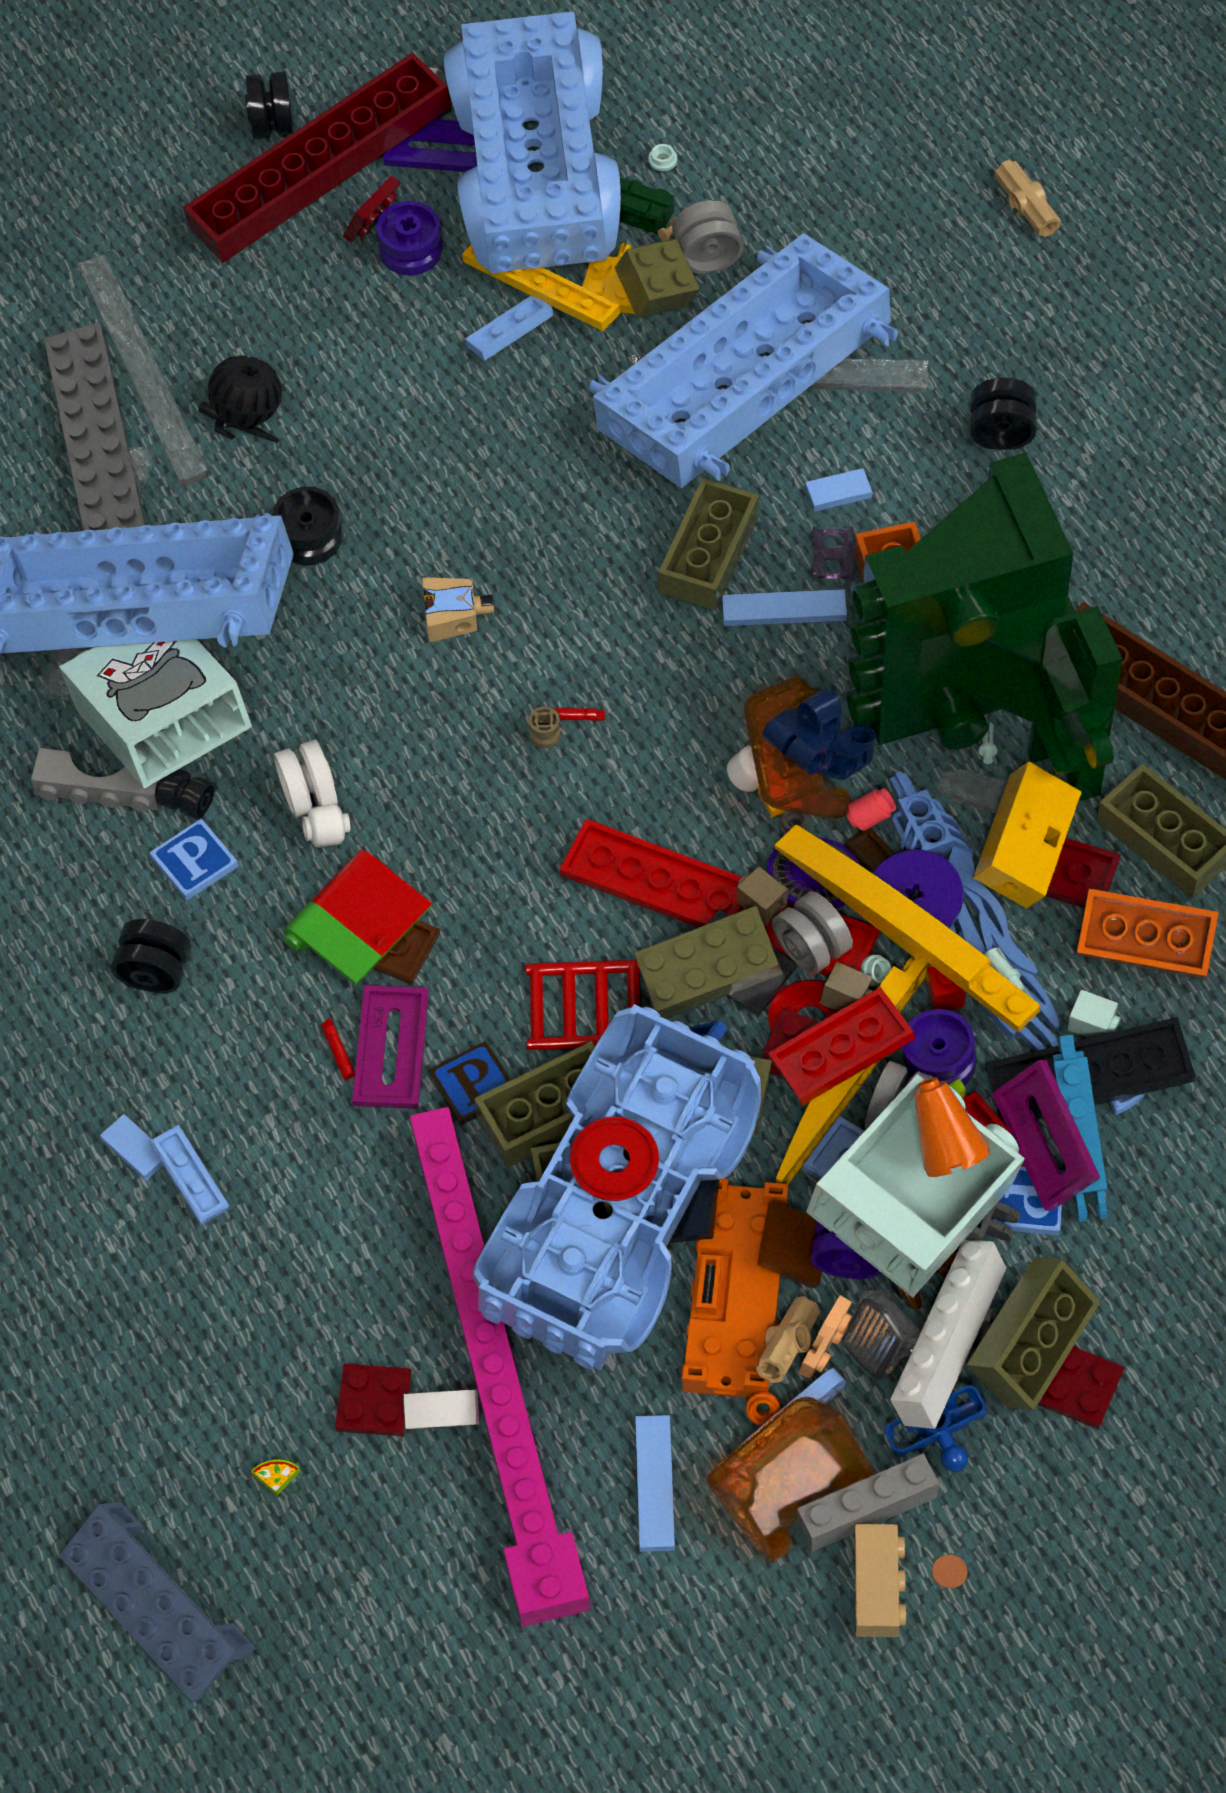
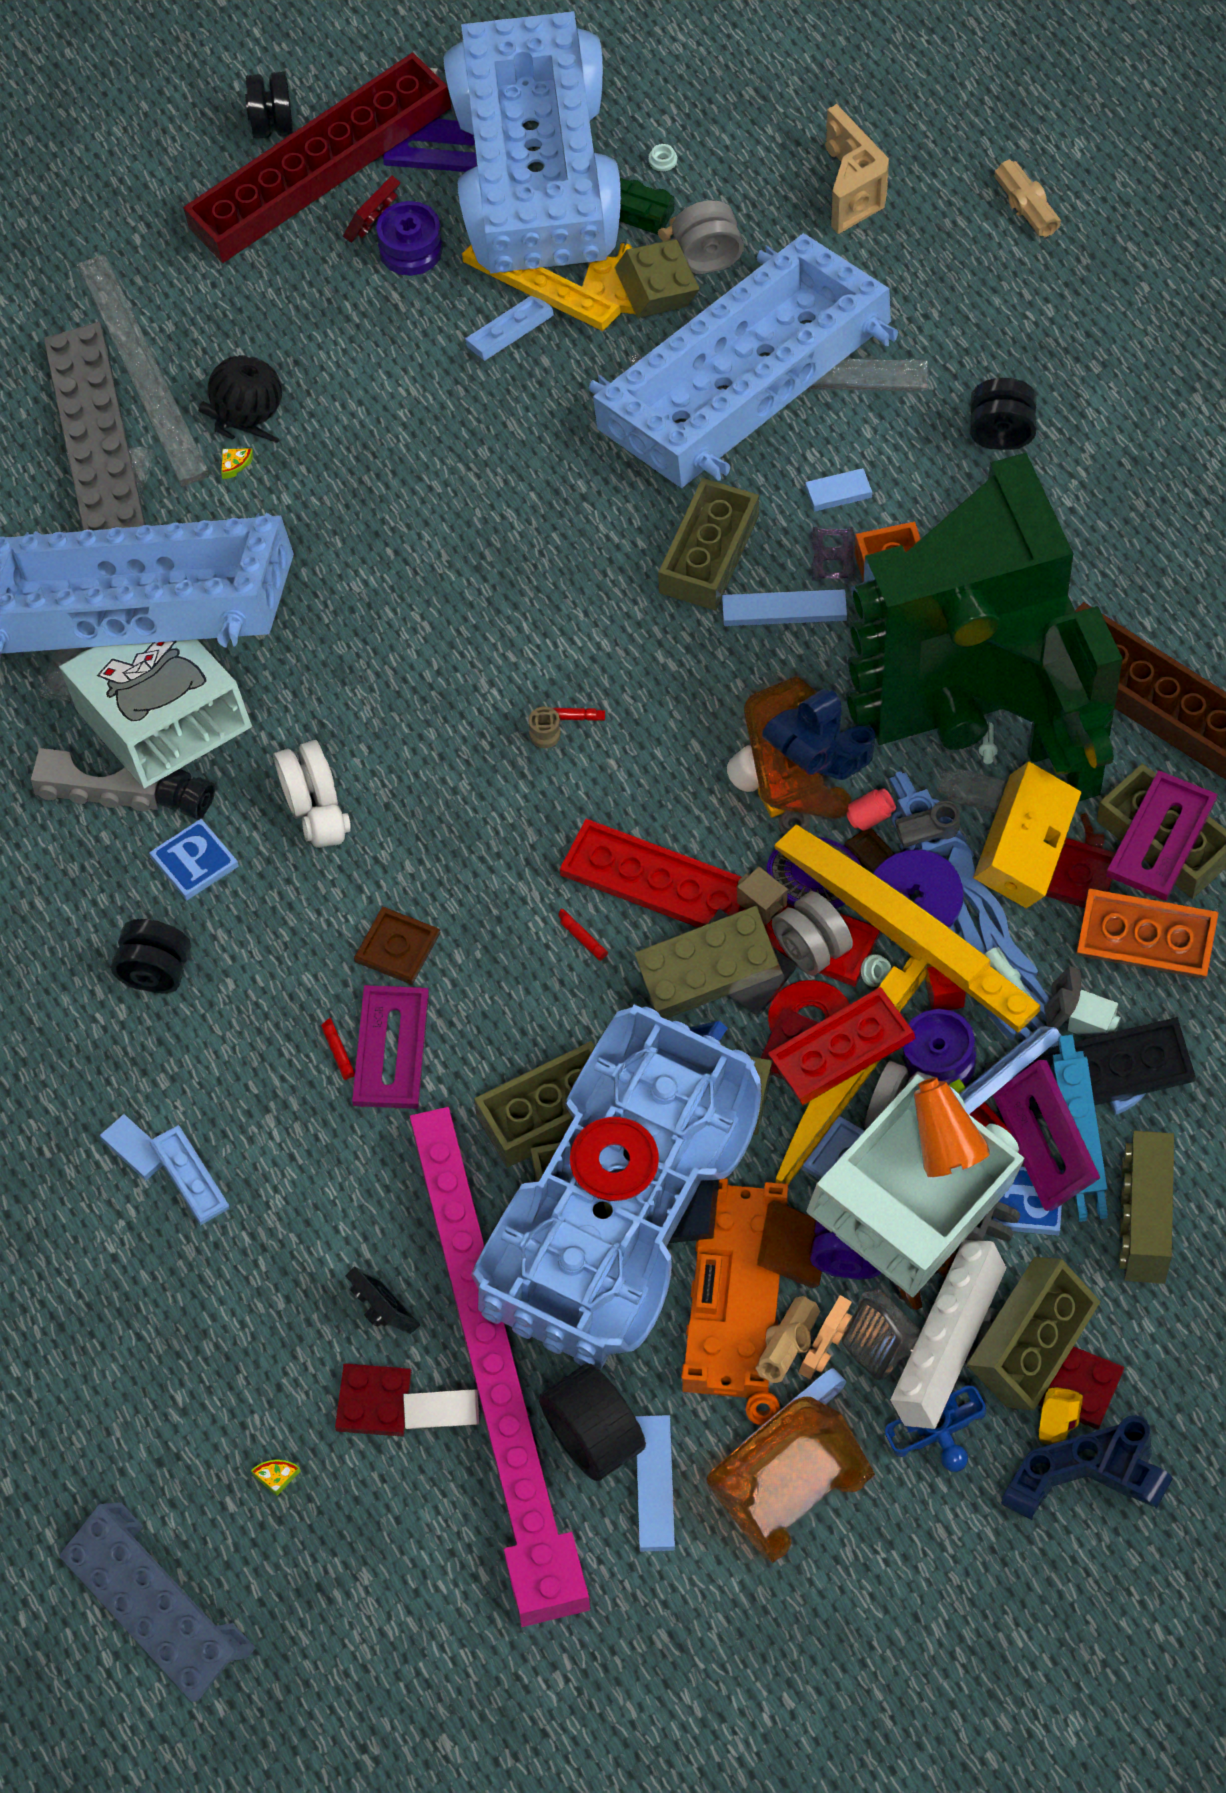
(235, 461): none -> tile
(311, 524): black wheel -> none
(357, 917): red door -> none
(384, 1305): none -> black hinge
(452, 607): tan torso -> none
(466, 1078): tile -> none
(568, 971): red bar -> none
(582, 935): none -> red wheel
(592, 1422): none -> black tyre
(844, 987): dark tan brick -> none
(862, 173): none -> tan bracket
(867, 1502): light grey brick -> none
(878, 1580): tan brick -> none
(925, 825): none -> dark grey piece
(949, 1571): nougat piece -> none
(1009, 1067): none -> light blue tile
(1059, 1414): none -> yellow rock
(1065, 997): none -> dark grey slope
(1091, 839): none -> clear red hand
(1118, 1465): none -> dark blue connector
(1147, 1207): none -> olive brick
(1162, 794): none -> magenta piece

